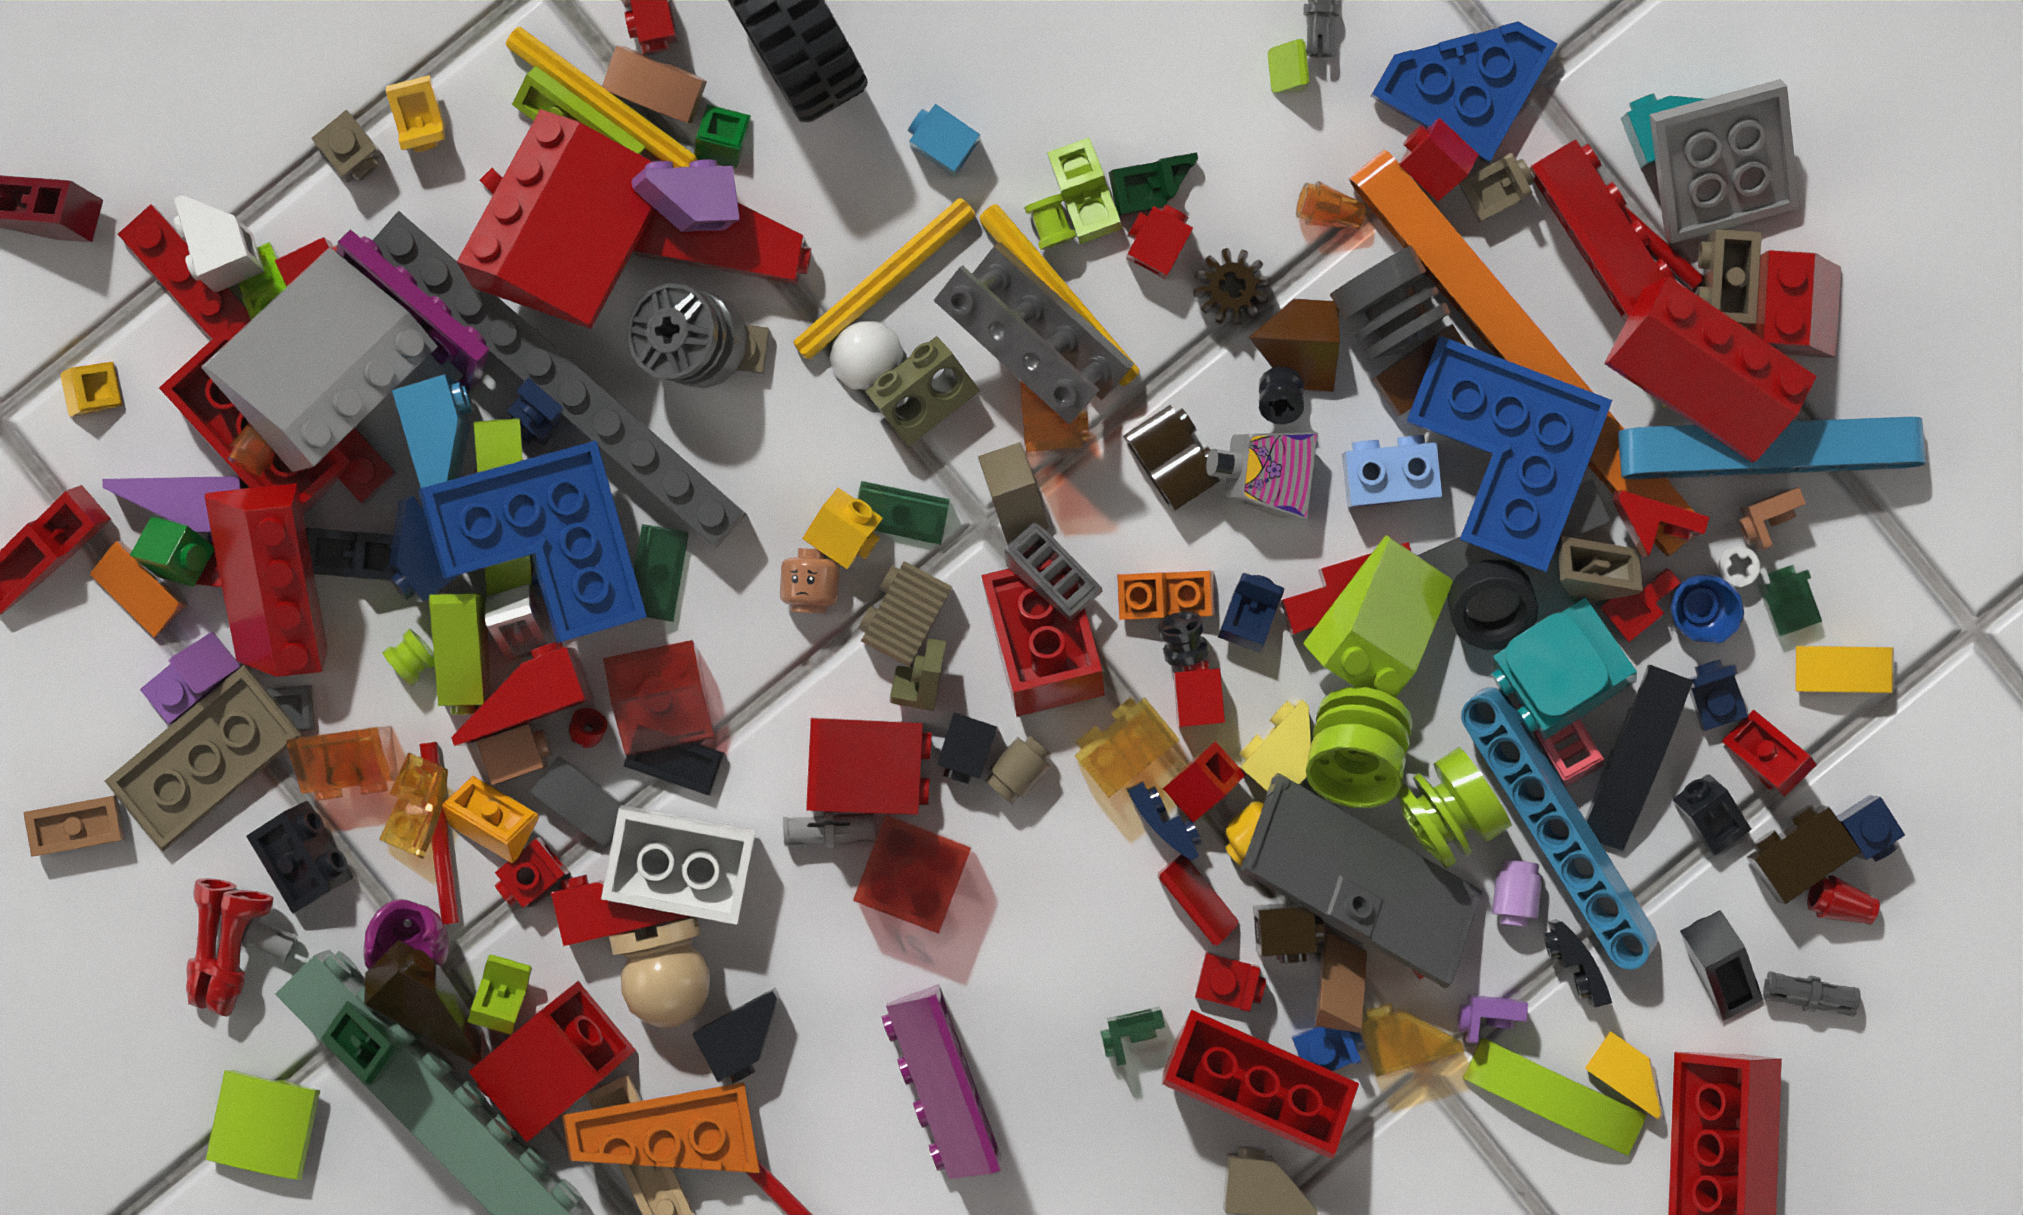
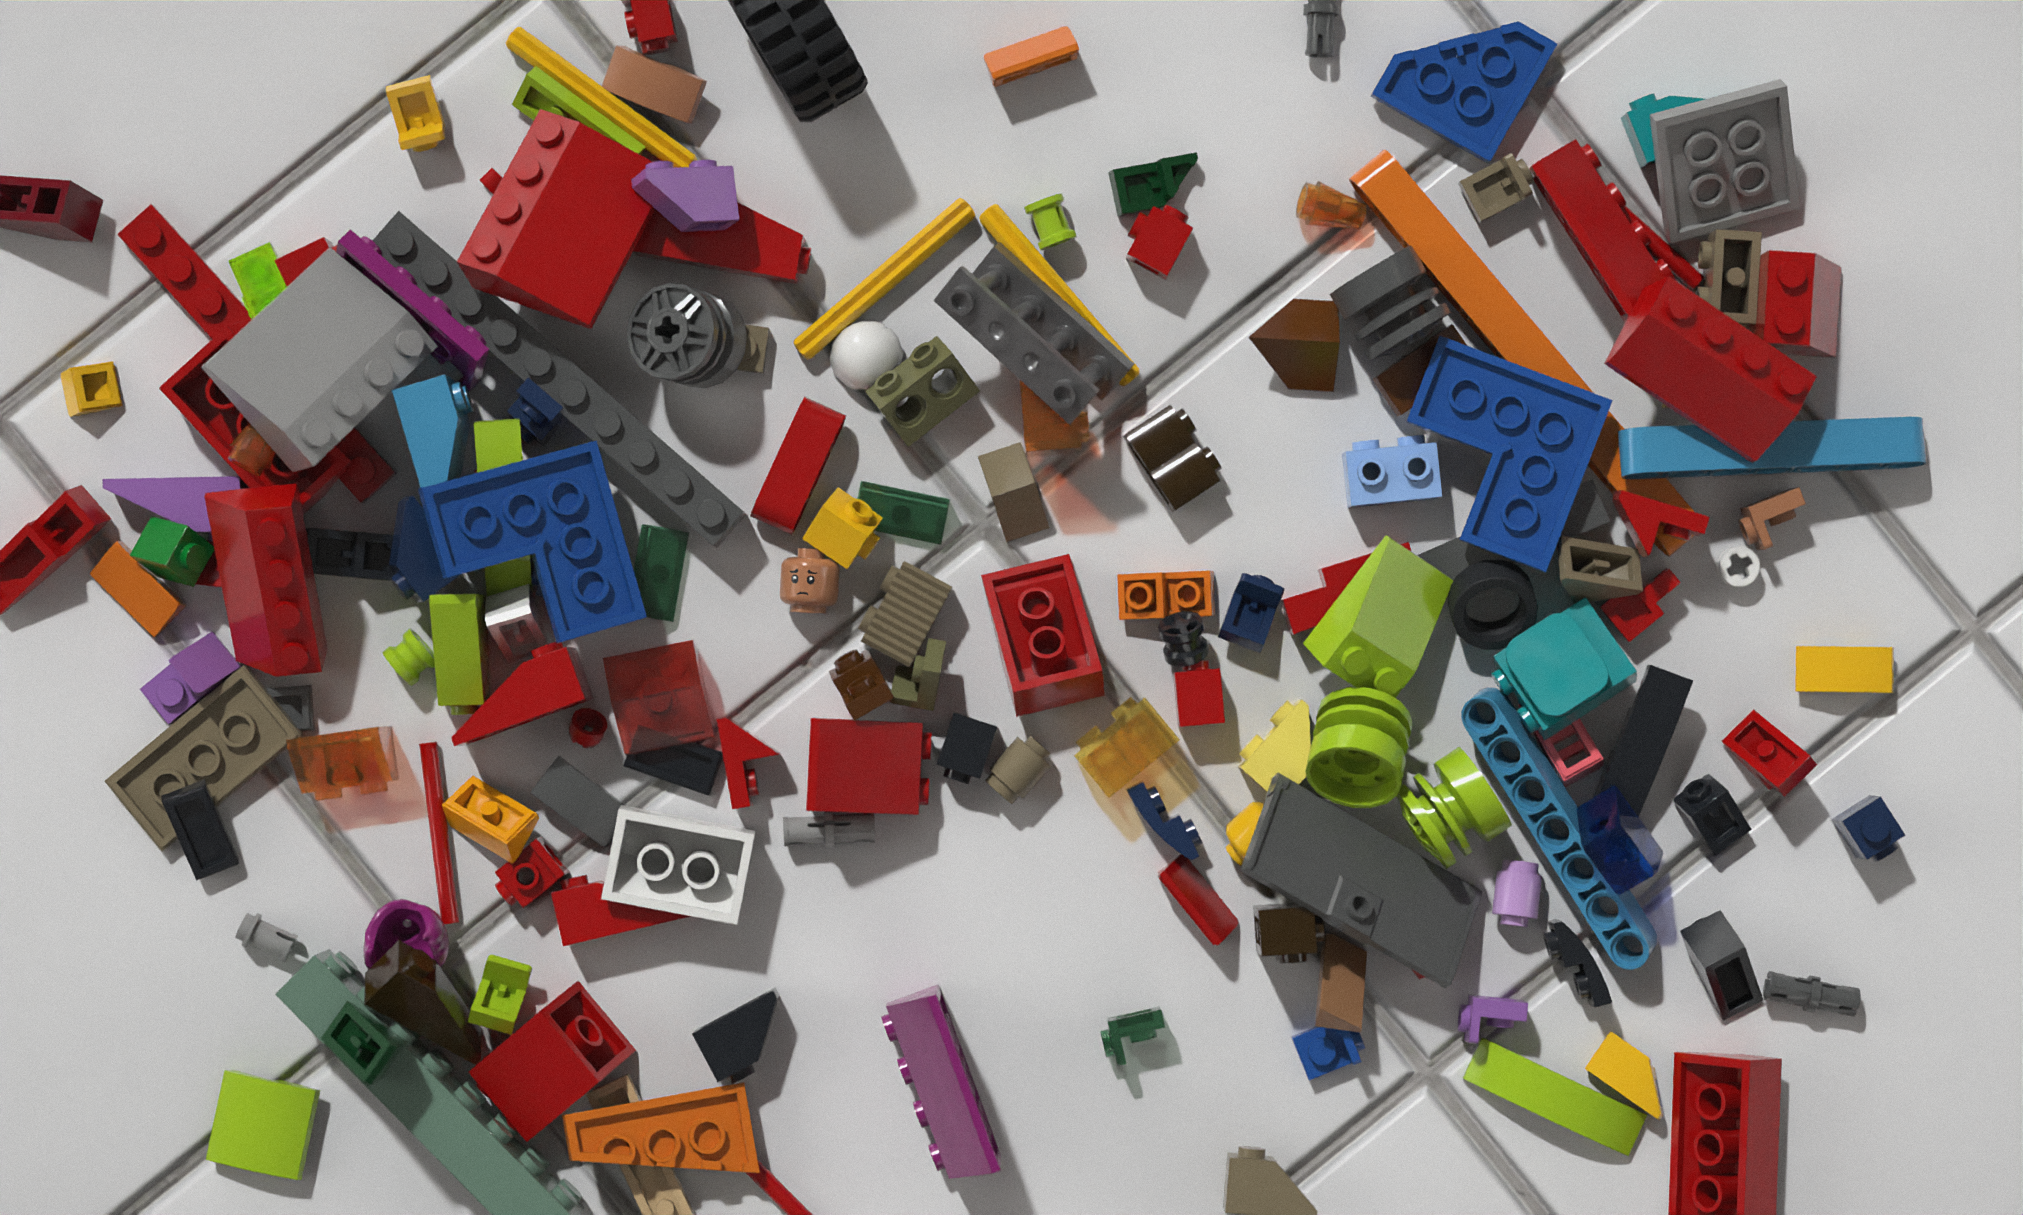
(74, 825): medium nougat plate -> none
(200, 829): none -> black tile
(218, 244): white slope -> none
(218, 979): red piece -> none
(300, 856): black bracket -> none
(348, 147): dark tan bracket -> none
(419, 804): clear yellow slope -> none
(514, 753): nougat brick -> none
(663, 974): tan tile -> none
(721, 136): green slope -> none
(737, 747): none -> red slope
(798, 465): none -> red beam
(860, 683): none -> reddish brown slope
(912, 873): clear red brick -> none
(943, 139): dark azure brick -> none
(1031, 56): none -> orange slope
(1043, 546): flat silver slope -> none
(1084, 190): lime slope -> none
(1204, 781): red brick -> none
(1222, 299): dark brown gear -> none
(1230, 982): red bracket -> none
(1260, 1083): red slope -> none
(1268, 471): torso -> none
(1274, 385): black wheel -> none
(1288, 67): lime slope -> none
(1402, 1040): clear yellow slope -> none
(1437, 158): red brick -> none
(1621, 849): none -> clear blue torso
(1706, 608): blue hair -> none
(1716, 695): dark blue bracket -> none
(1789, 600): clear green bracket -> none
(1802, 852): dark brown brick -> none
(1841, 901): red cone -> none

